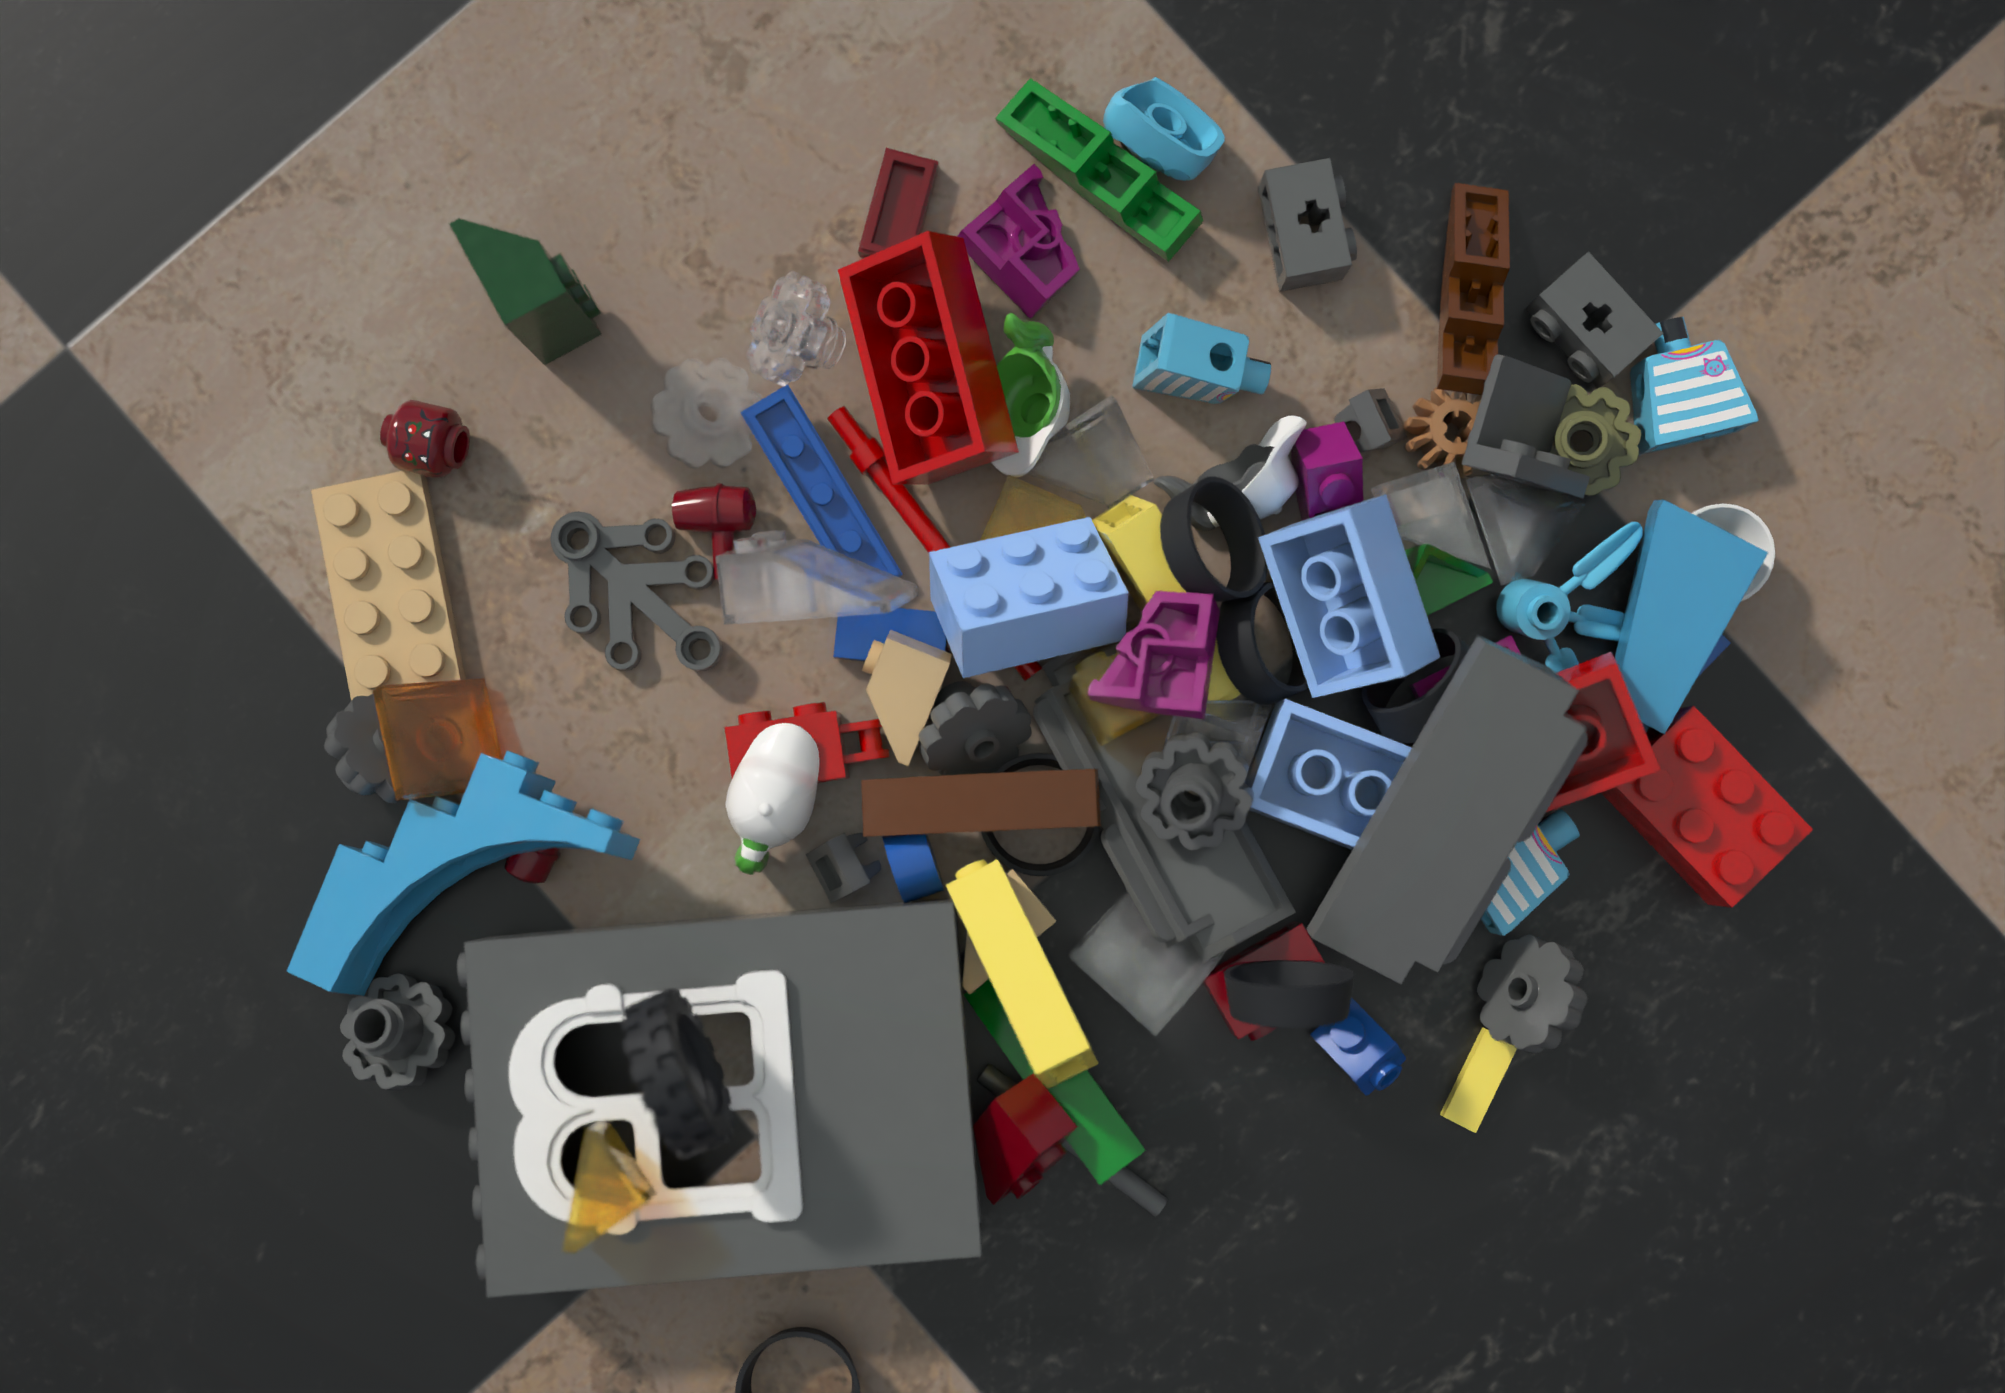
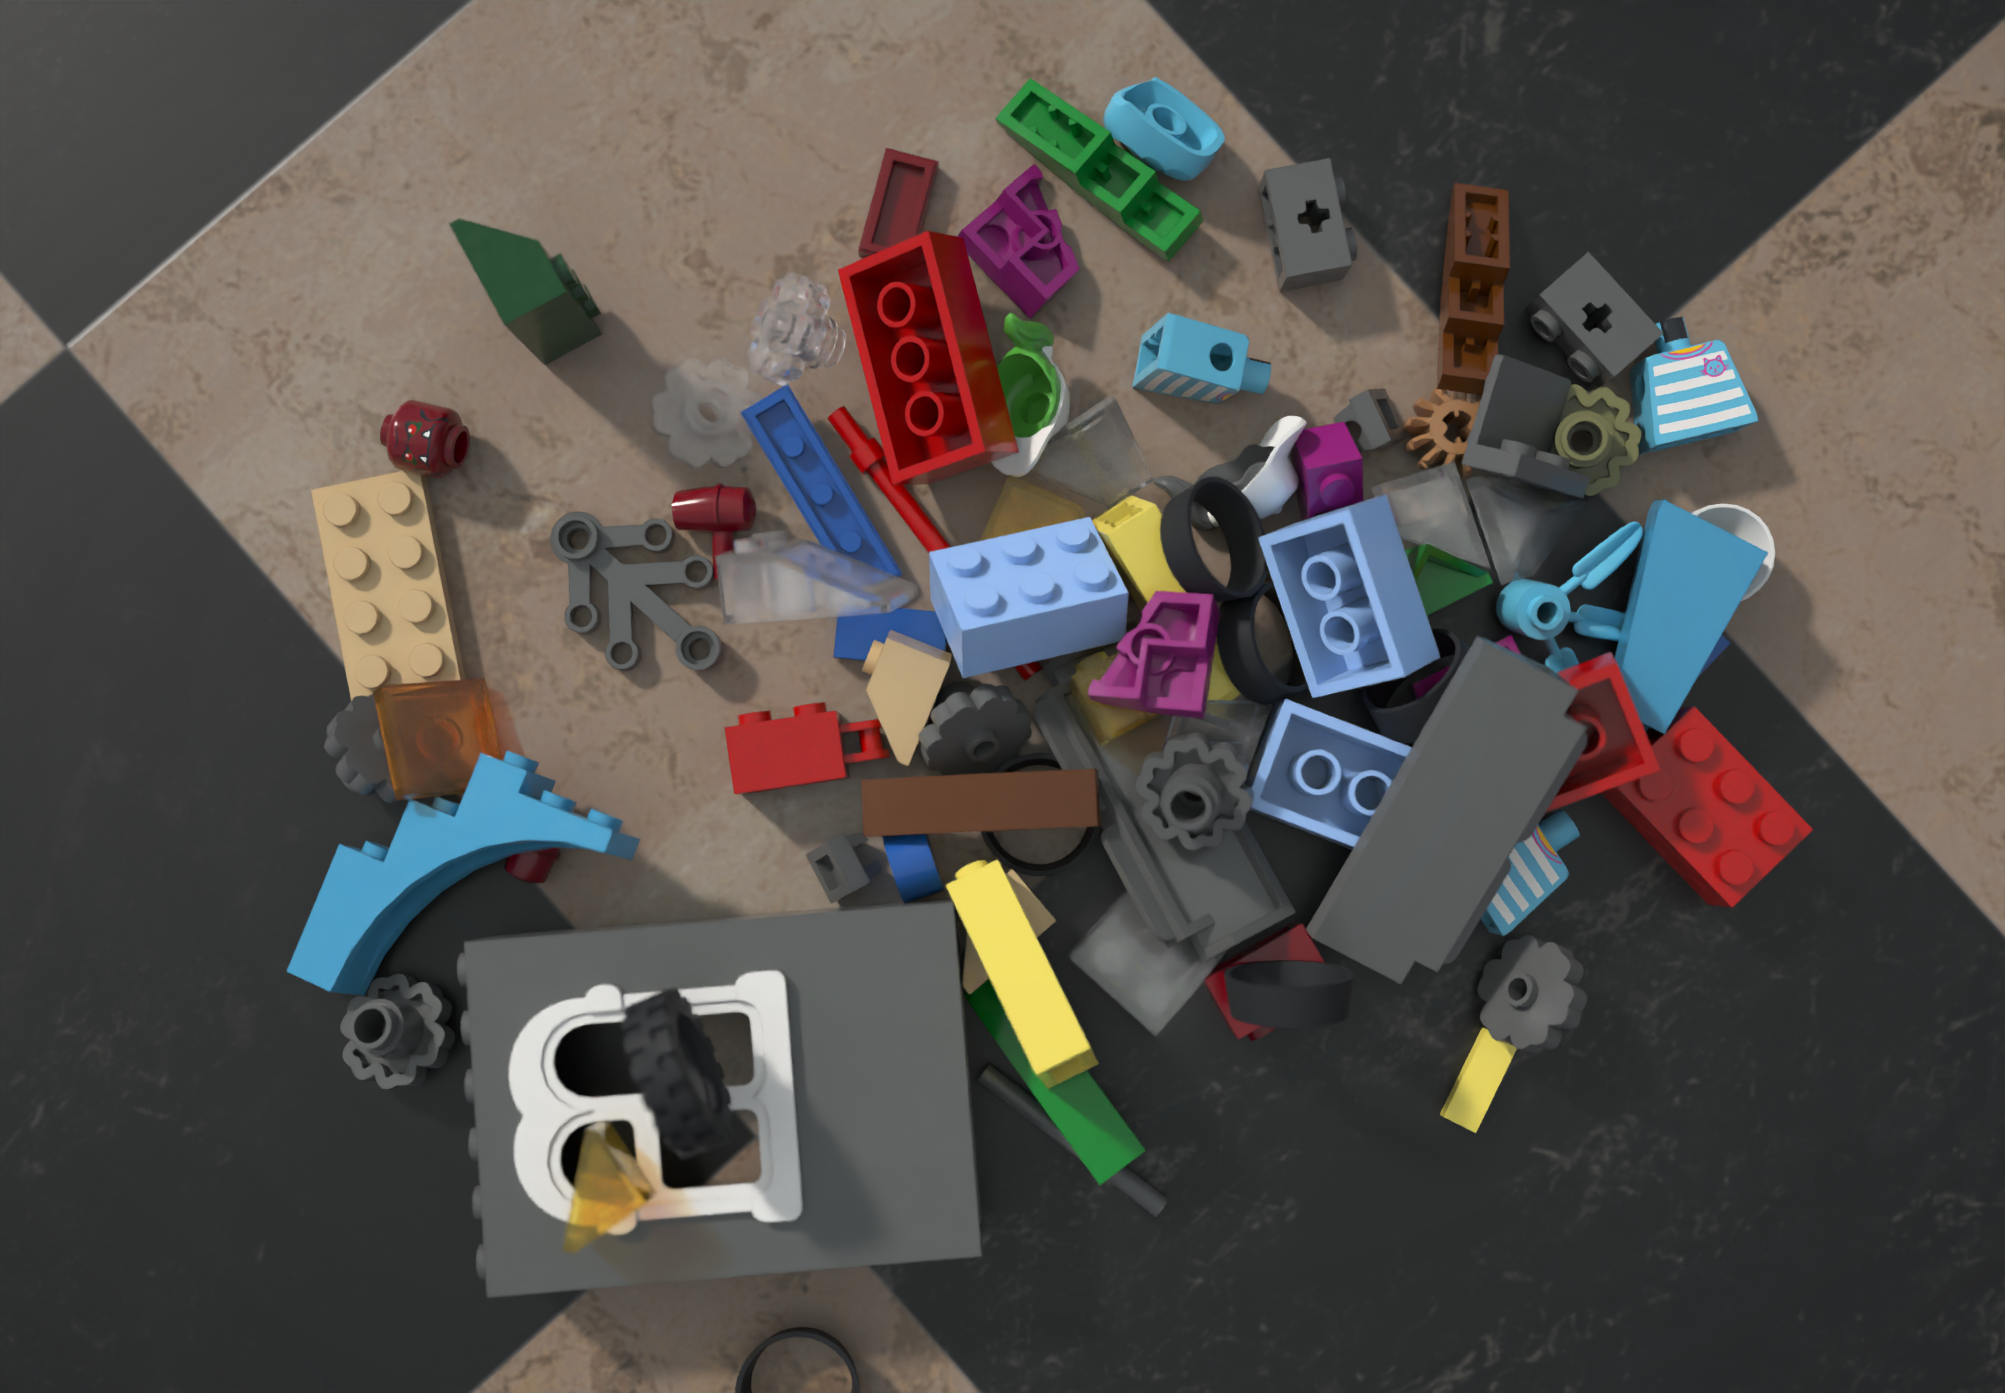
(772, 793): white hair -> none
(1020, 1139): dark red slope -> none
(1361, 1050): blue bracket -> none

